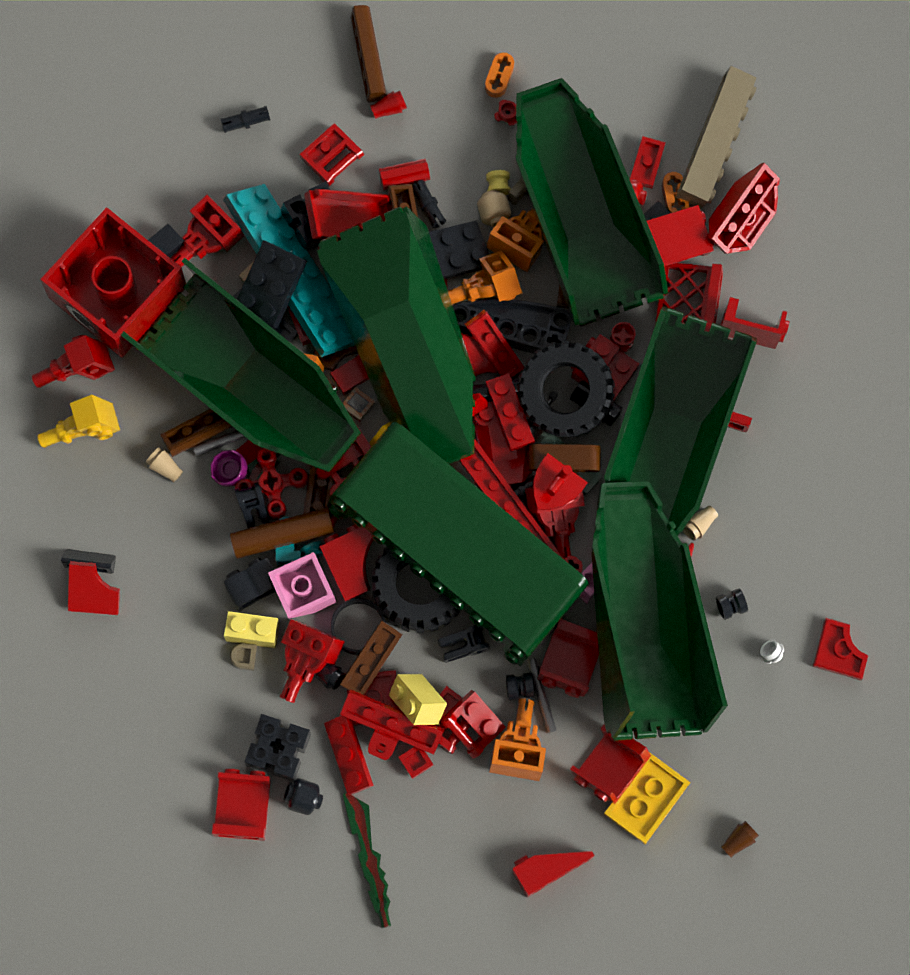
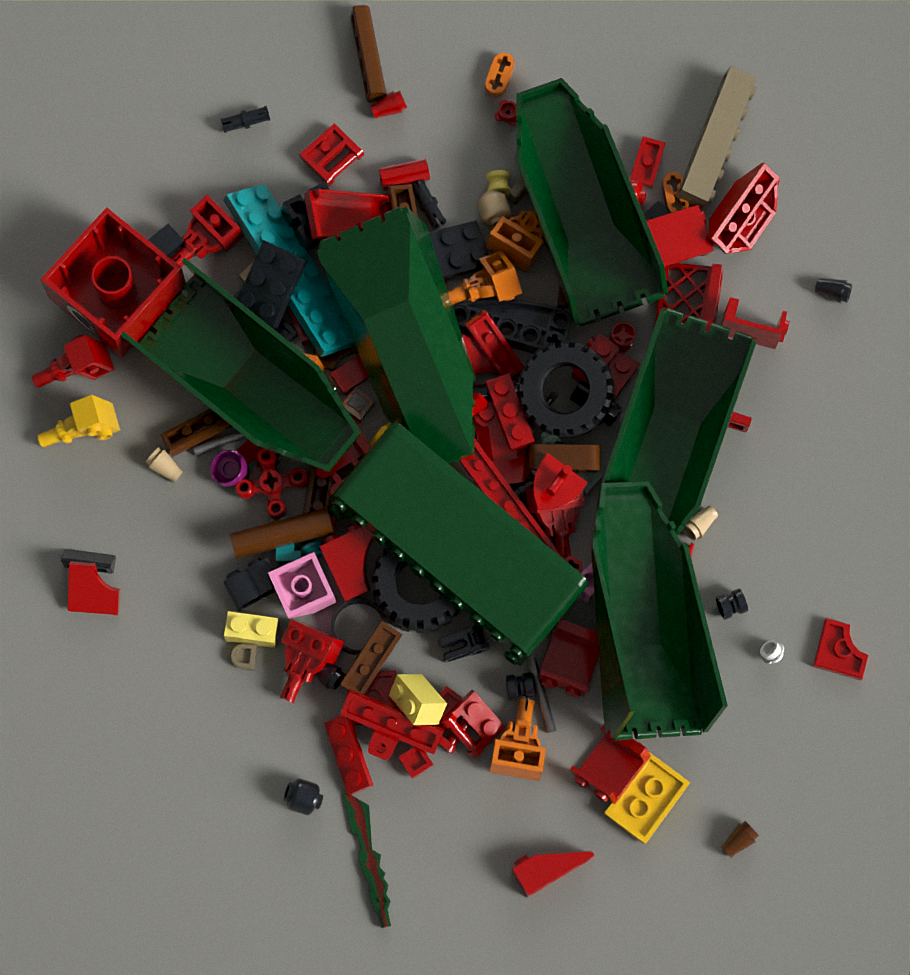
(242, 805): red panel -> none
(249, 499): black piece -> none
(284, 762): black brick -> none
(834, 289): none -> black cone

